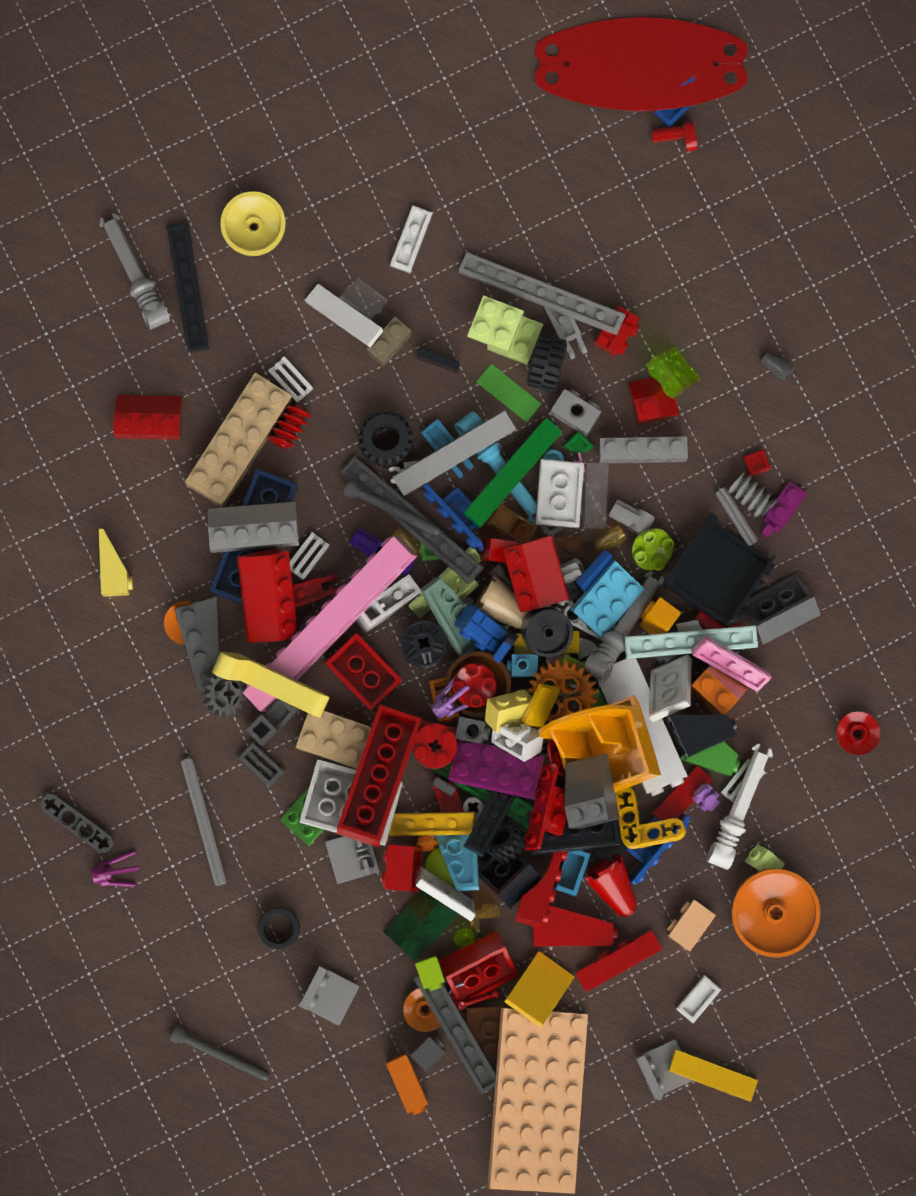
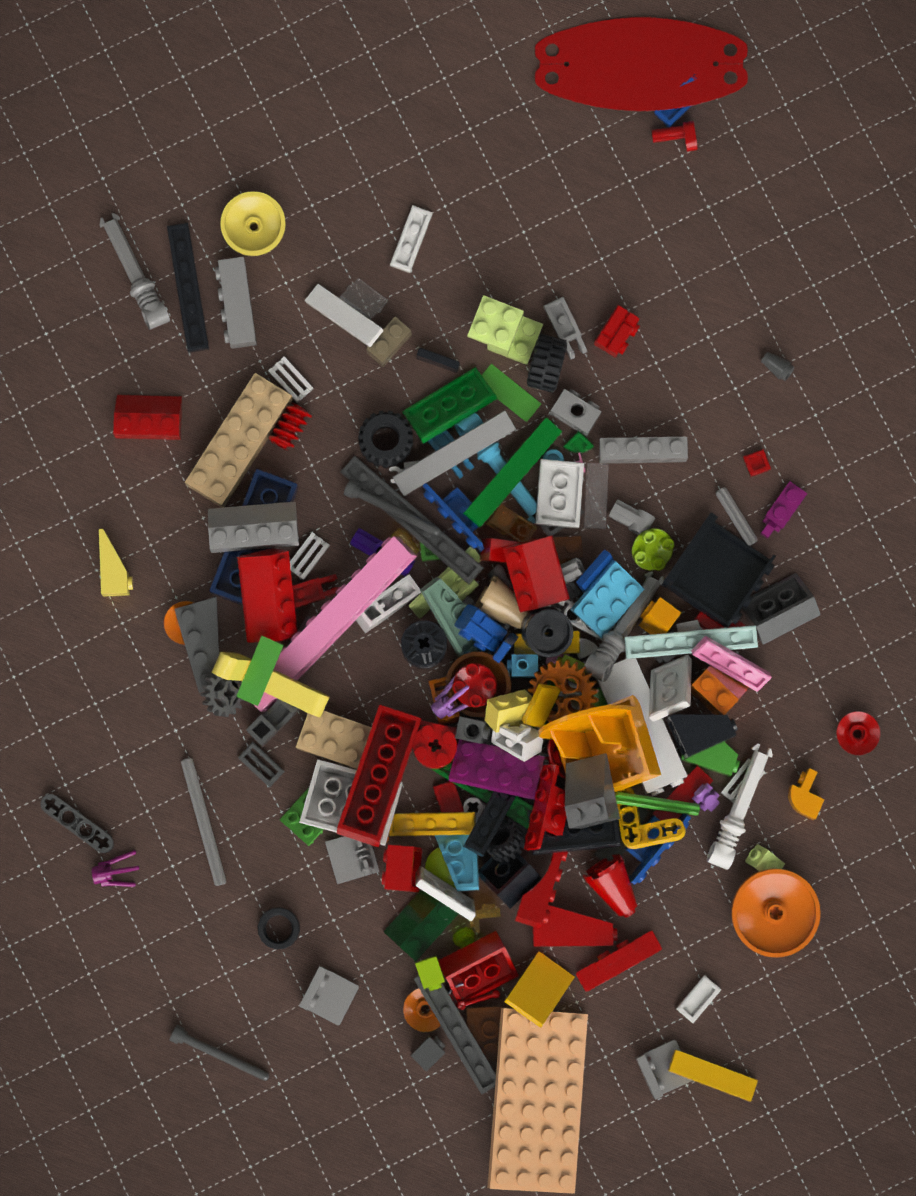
(236, 302): none -> light grey brick
(259, 670): none -> bright green sticker
(363, 672): red brick -> none
(407, 1084): orange window -> none
(426, 843): orange plate -> none
(444, 786): dark grey tile -> none
(449, 405): none -> green tile
(541, 293): light grey tile -> none
(572, 872): dark azure panel -> none
(611, 538): clear yellow cone -> none
(651, 402): red slope -> none
(657, 803): none -> bright green axle
(672, 372): clear neon green plate -> none
(690, 925): light nougat brick -> none
(752, 495): light grey piece -> none
(800, 797): none -> light orange brick

